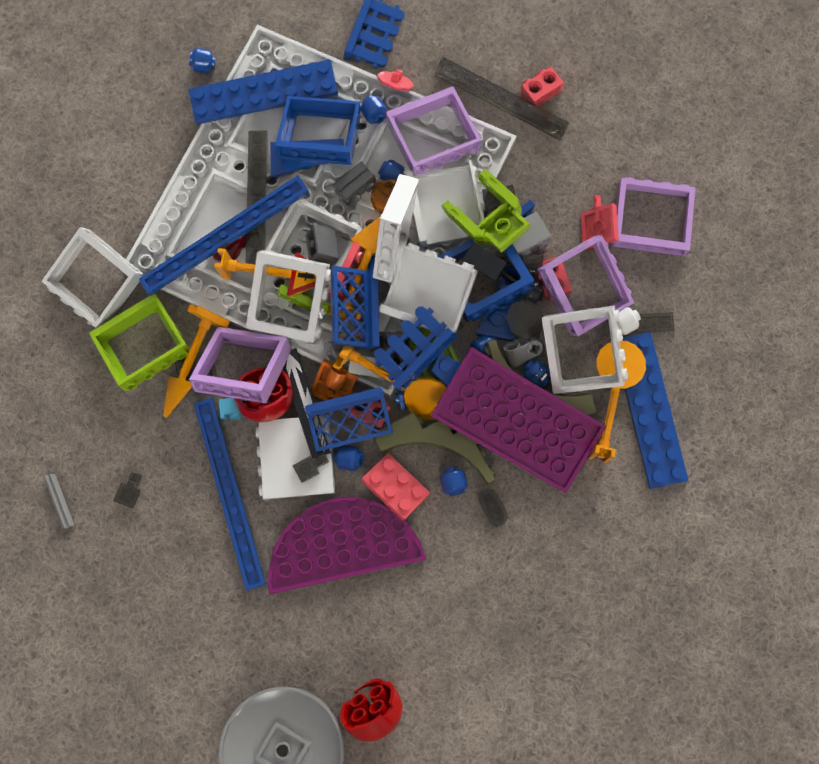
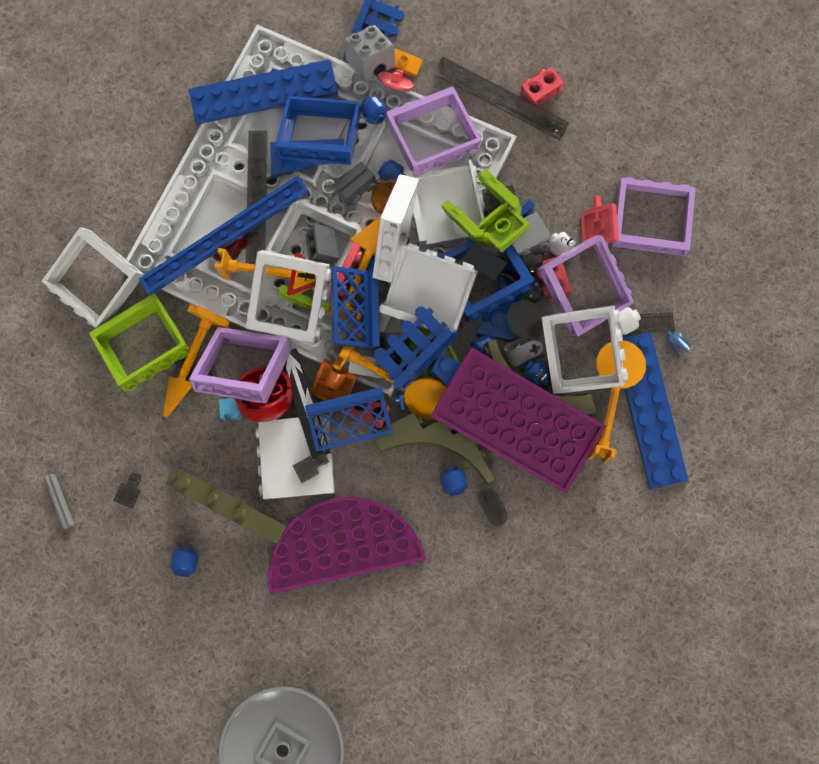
(184, 561): none -> blue head
(202, 60): blue head -> none
(225, 505): none -> olive arch
(229, 494): blue plate -> none
(349, 458): blue head -> none
(368, 50): none -> light grey piece
(373, 720): red cylinder -> none
(395, 486): coral plate -> none
(407, 63): none -> light orange plate
(560, 243): none -> white head
(678, 339): none -> flat silver piece

